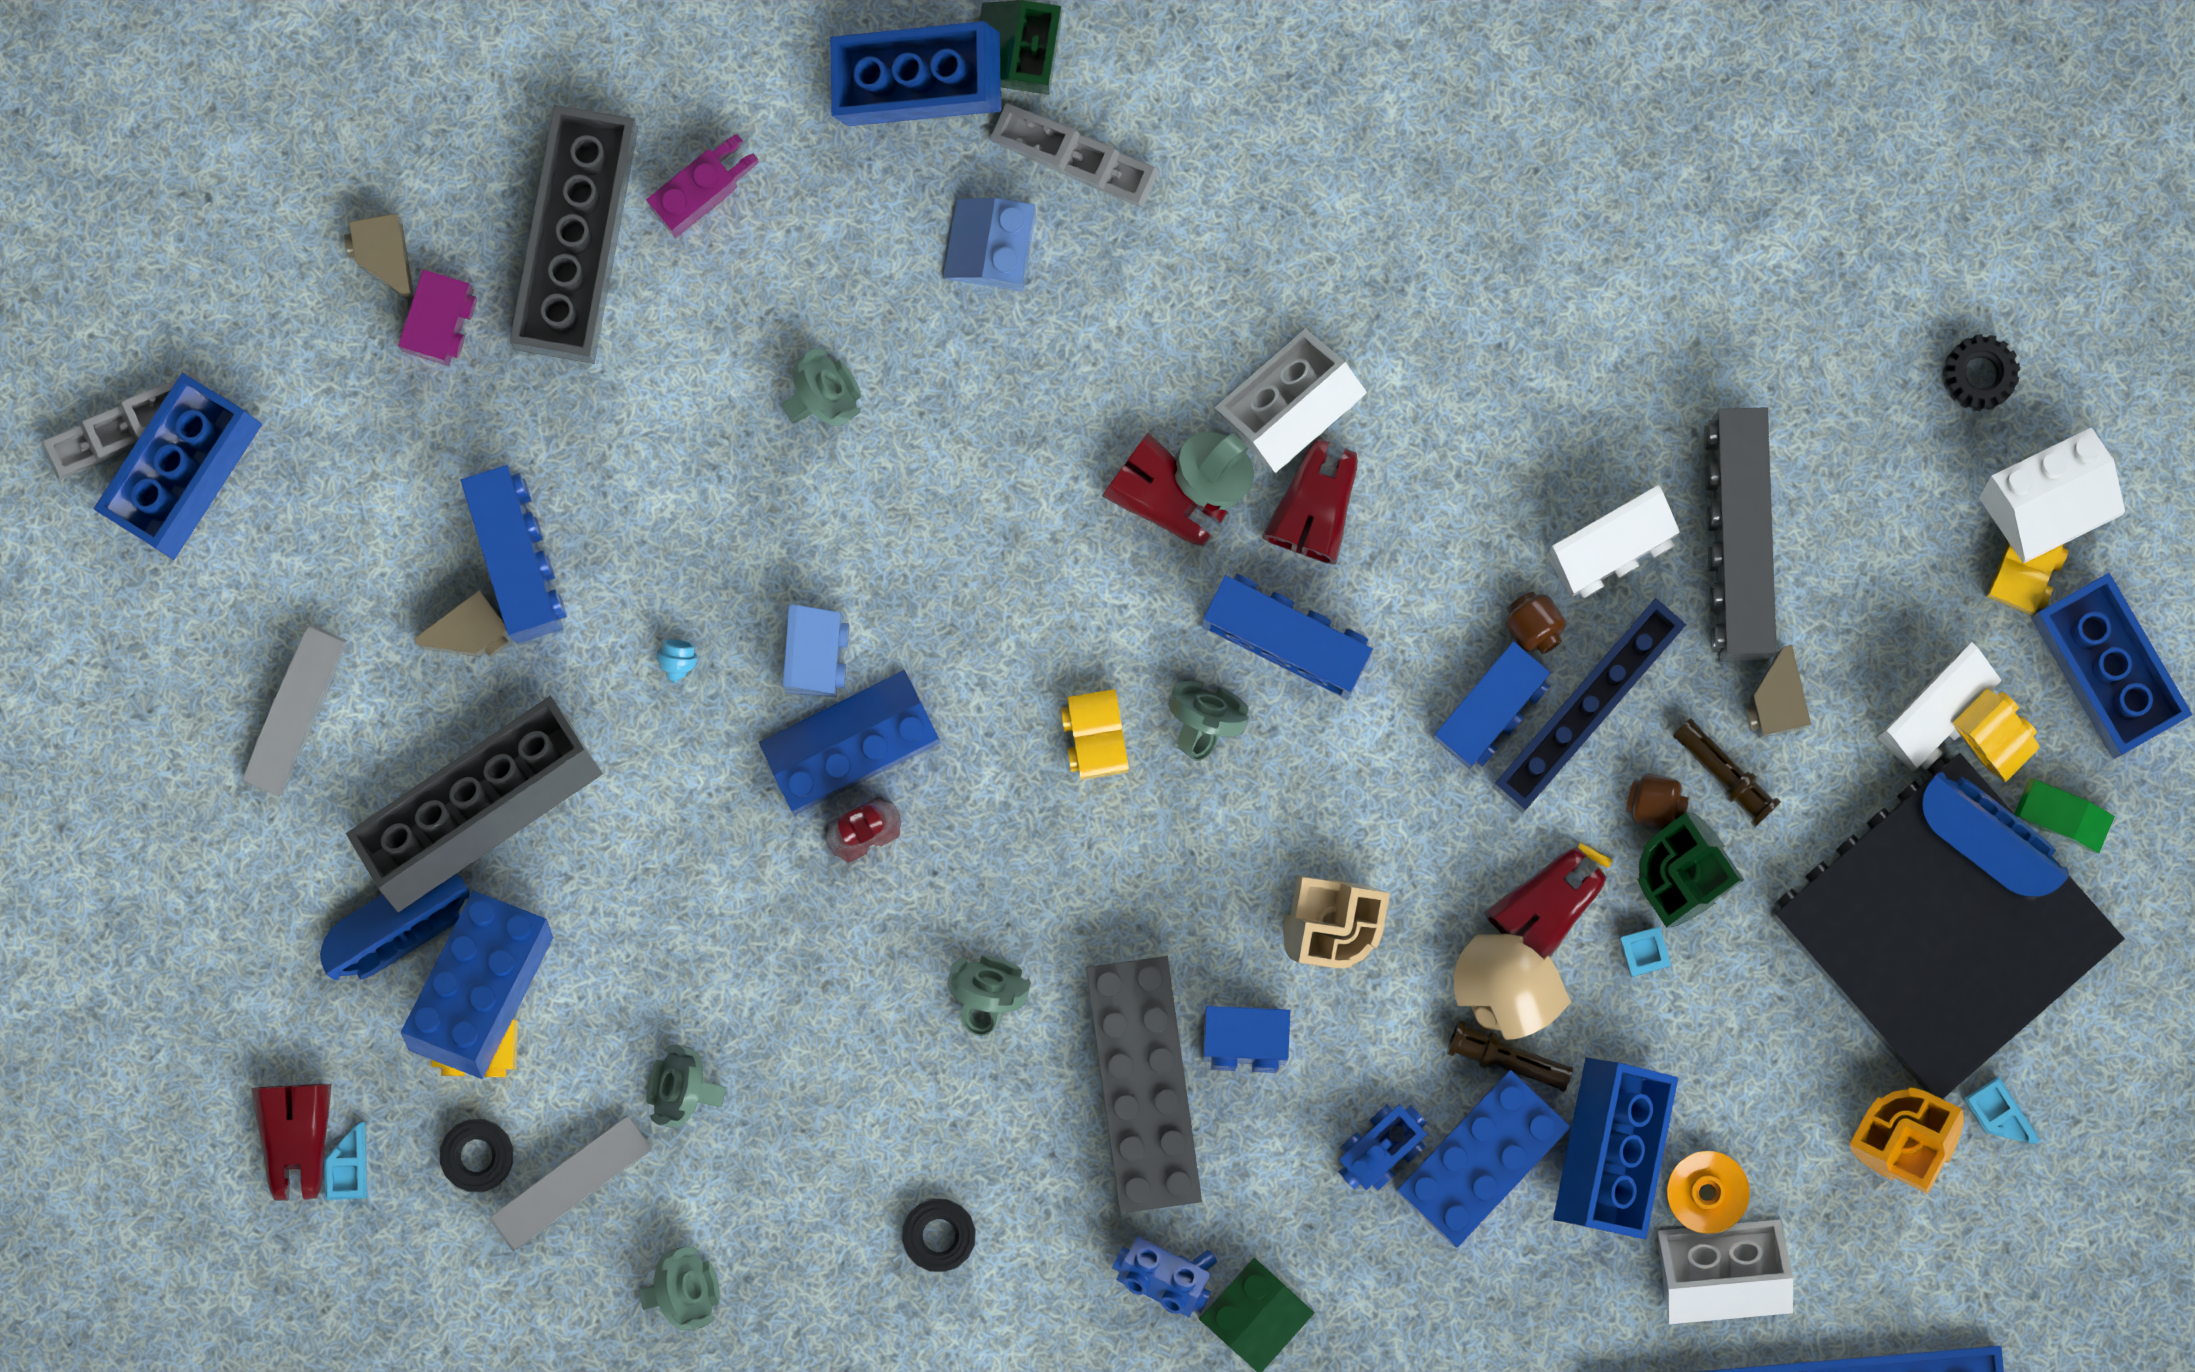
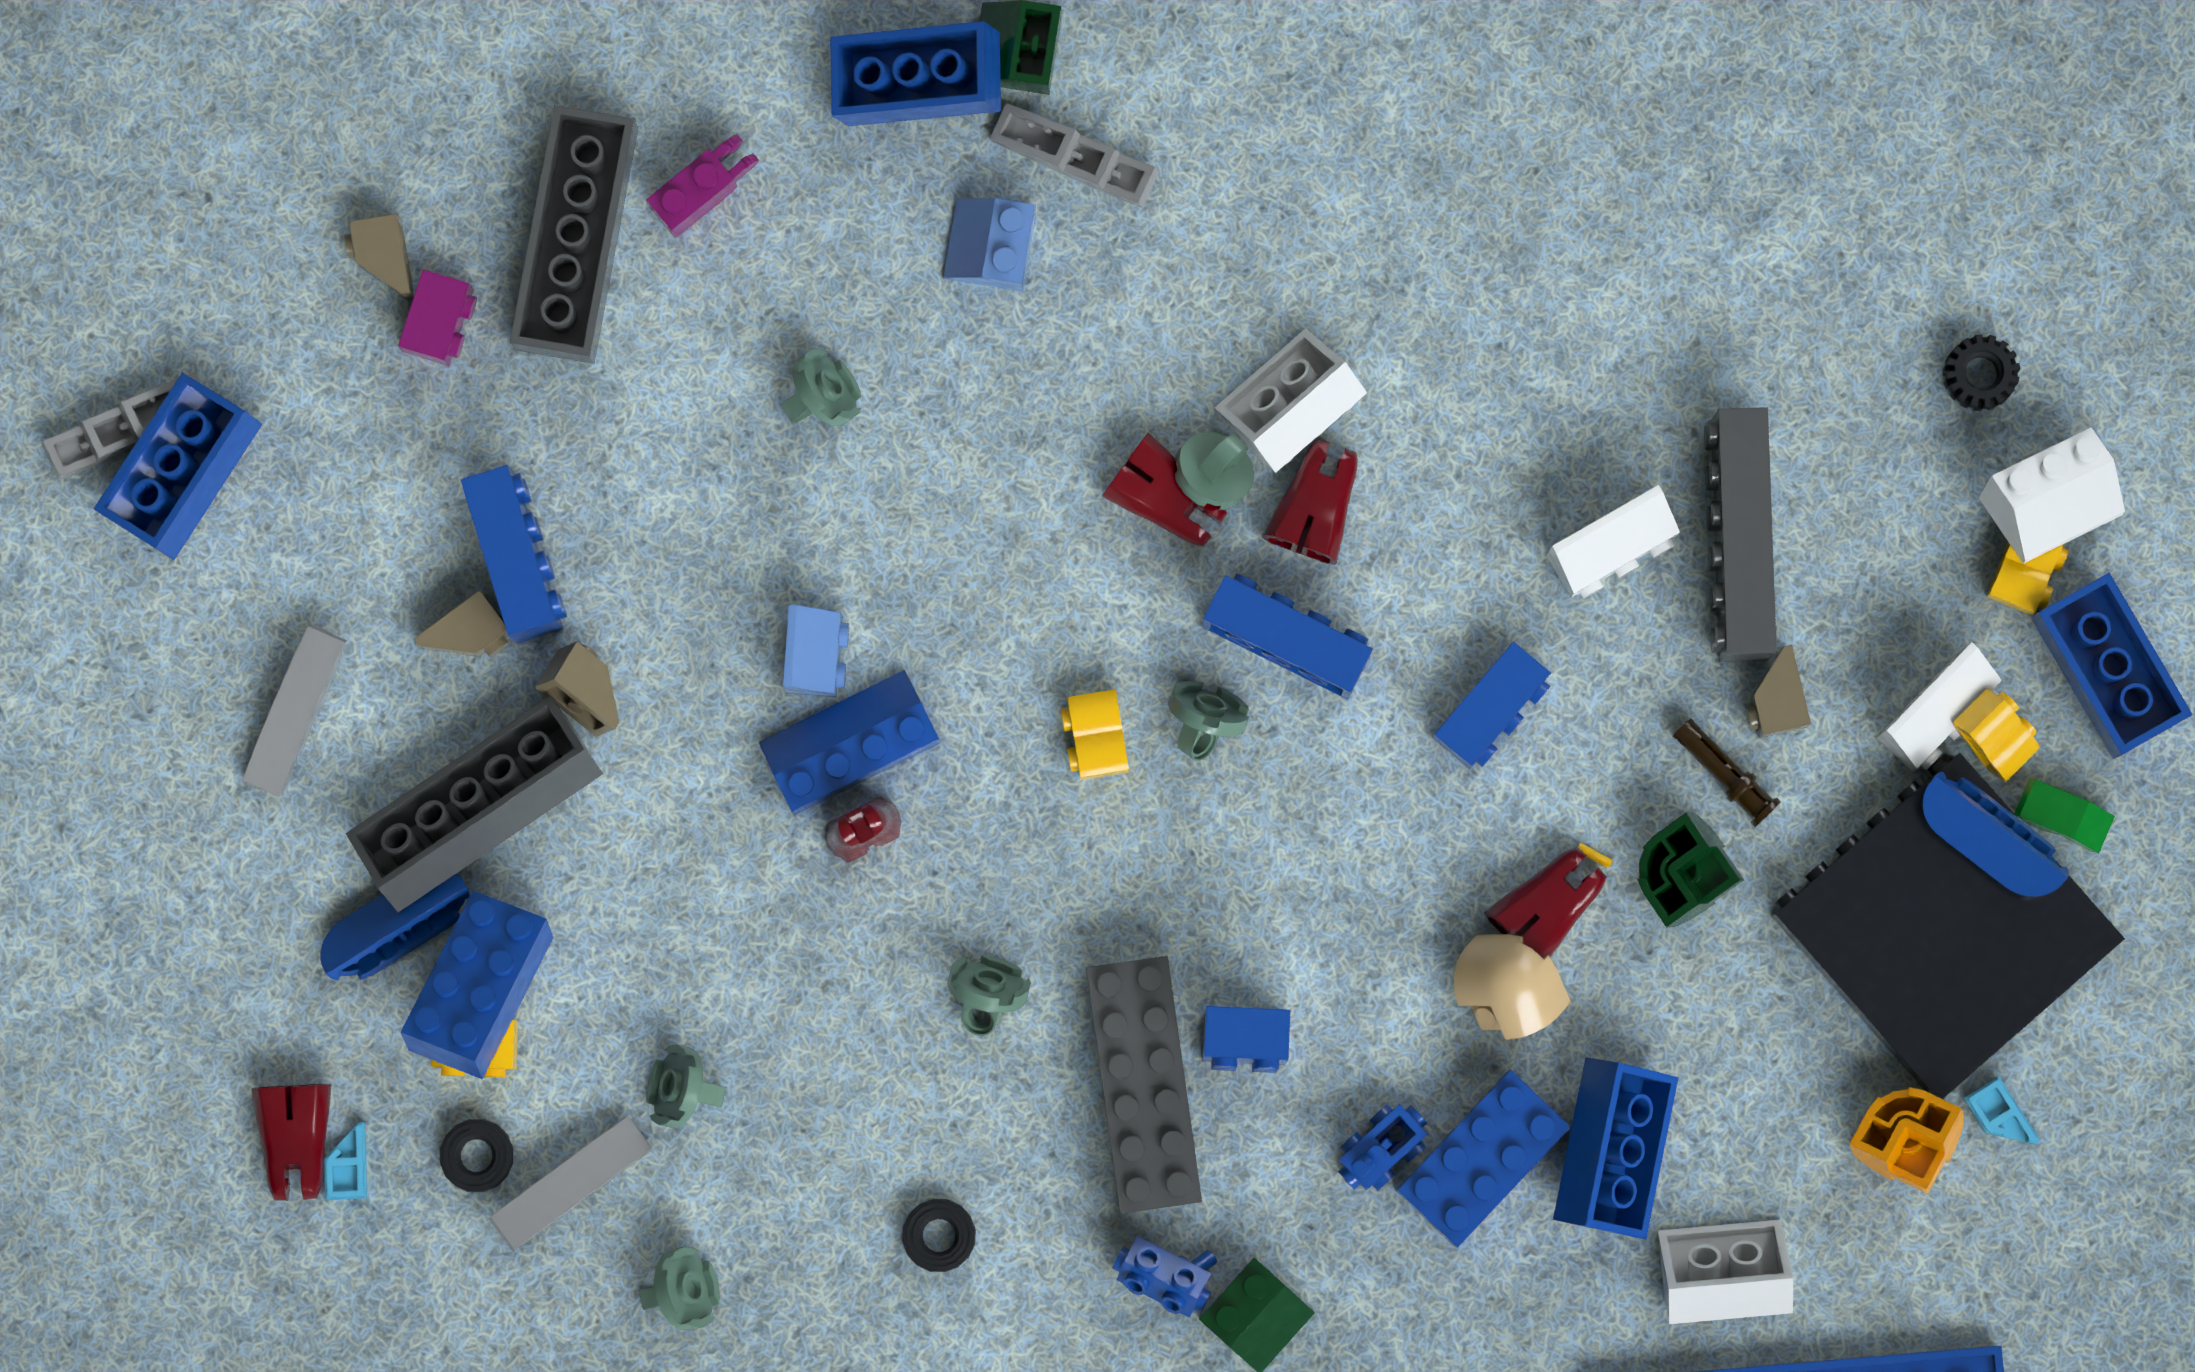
(581, 688): none -> dark tan slope
(676, 658): medium azure plate -> none
(1334, 922): tan brick -> none
(1491, 1051): dark brown pin -> none
(1535, 623): reddish brown head -> none
(1588, 705): dark blue brick -> none
(1645, 951): medium azure plate -> none
(1656, 801): reddish brown head -> none
(1730, 1191): light orange dish -> none

